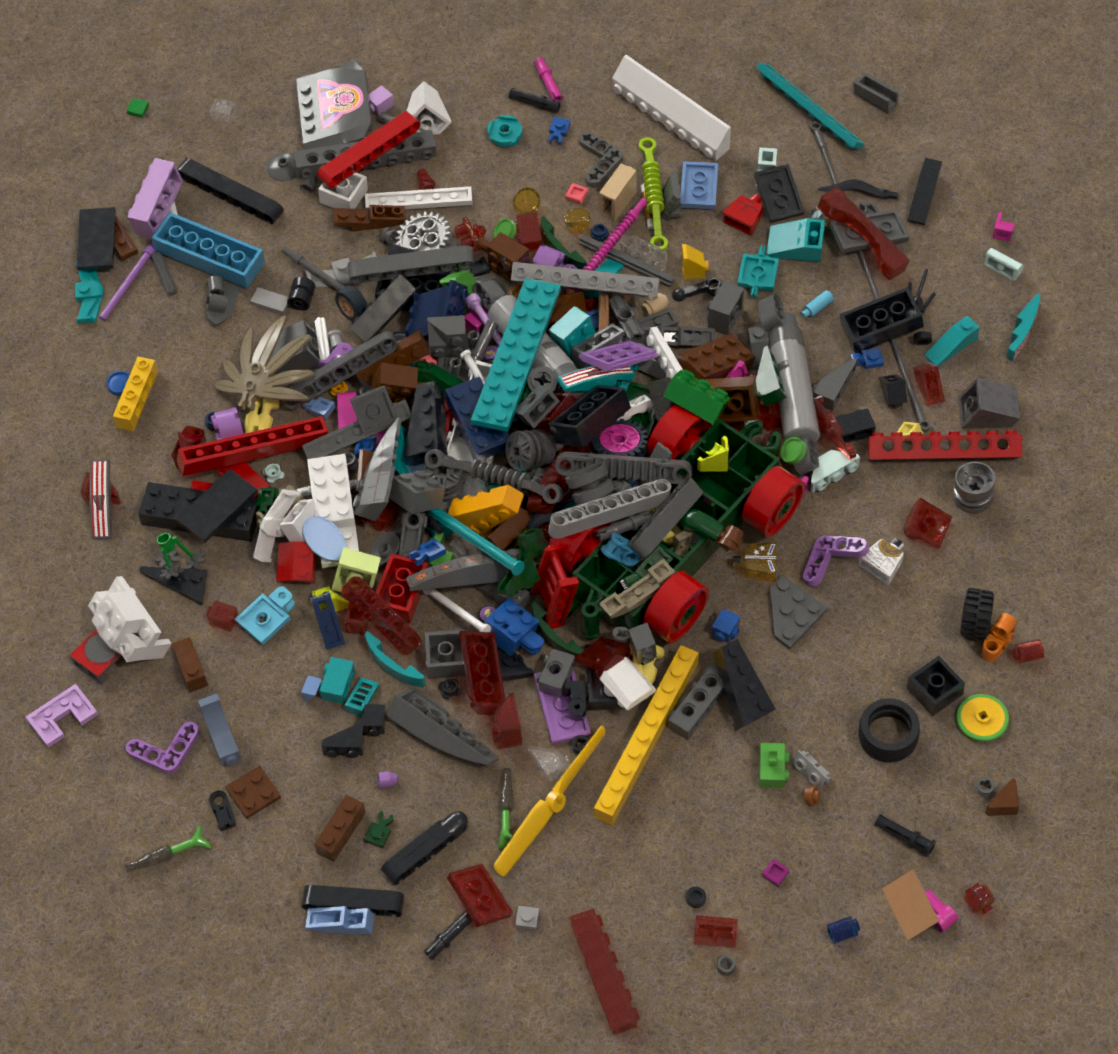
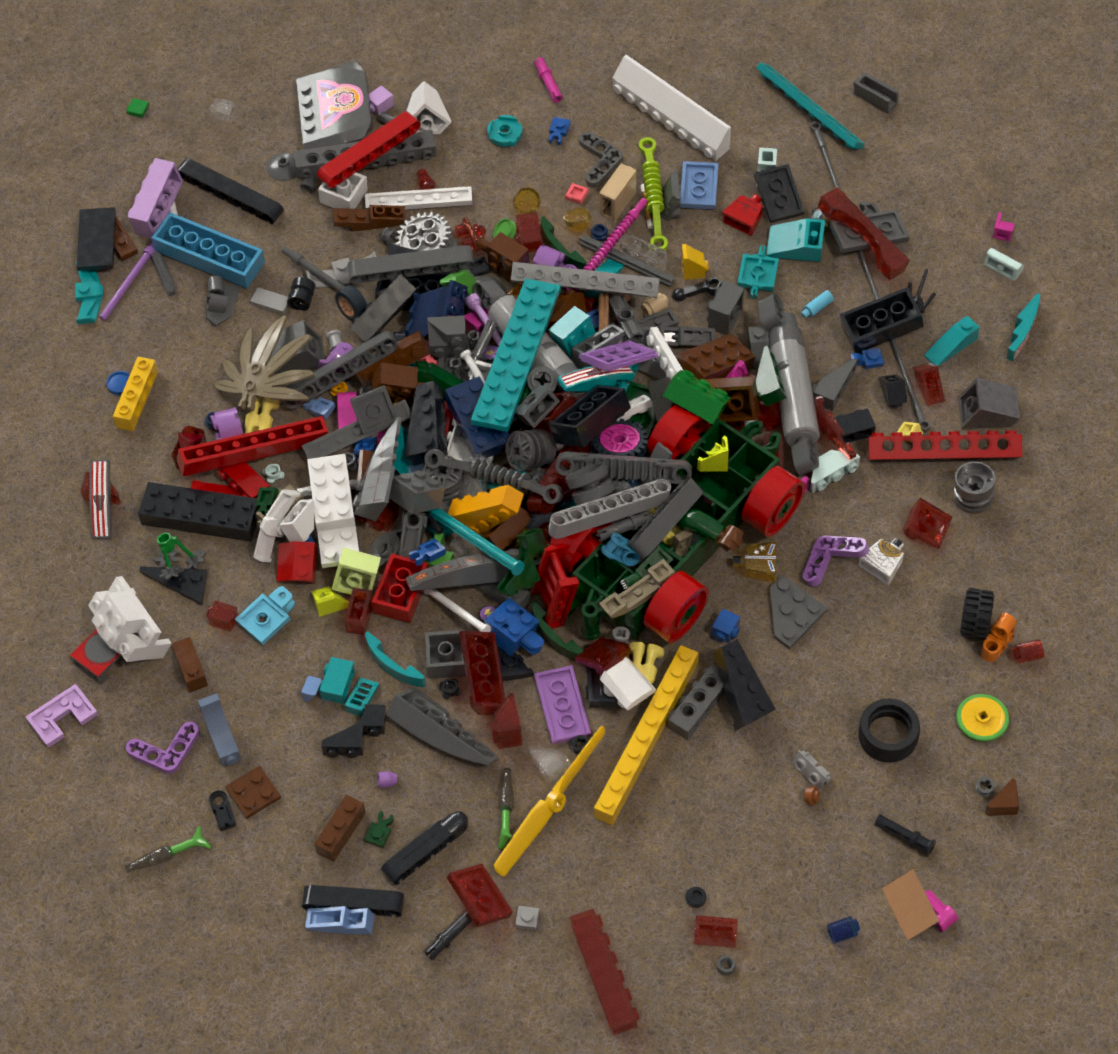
(217, 505): black tile -> none
(322, 338): white axle -> none
(323, 538): light blue piece -> none
(327, 621): dark blue plate -> none
(390, 617): clear red beam -> none
(540, 101): black pin -> none
(555, 683): dark grey brick -> none
(577, 705): black leg -> none
(643, 643): dark grey brick -> none
(773, 765): bright green brick -> none
(775, 872): magenta tile -> none
(793, 450): bright green piece -> none
(863, 186): black piece -> none
(922, 338): black tile -> none
(924, 191): black slope -> none
(935, 685): black brick -> none
(979, 898): clear red head -> none

